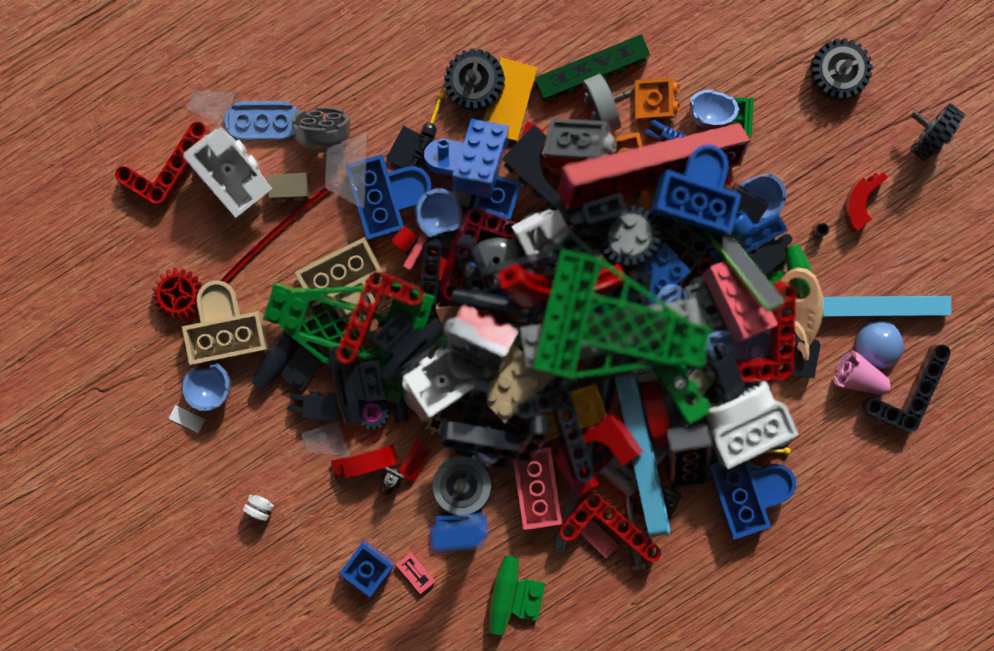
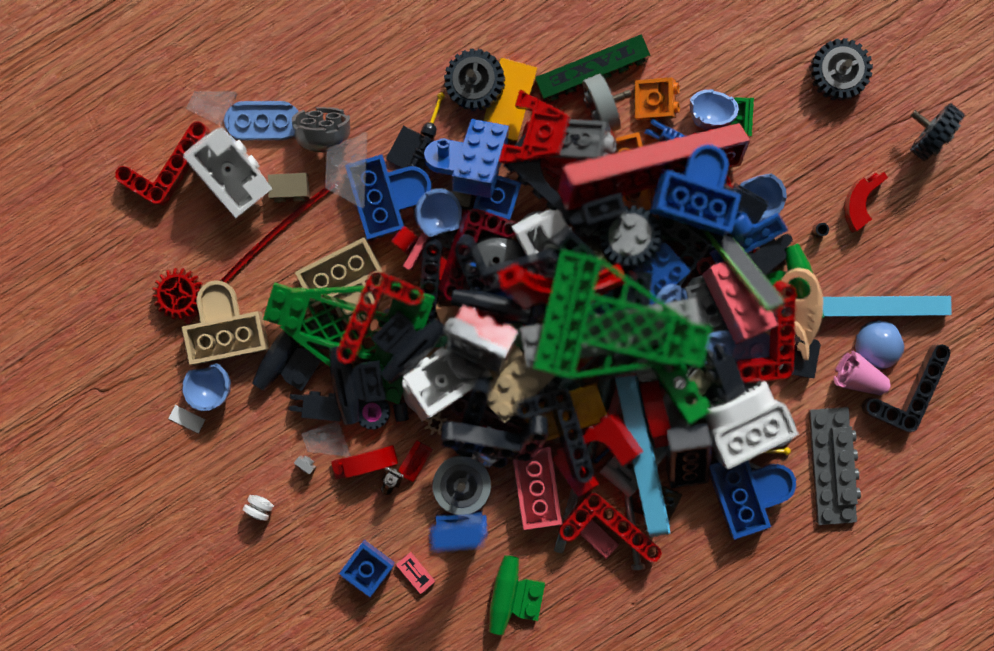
(305, 464): none -> light grey plate
(544, 132): none -> red wing
(834, 465): none -> dark grey plate

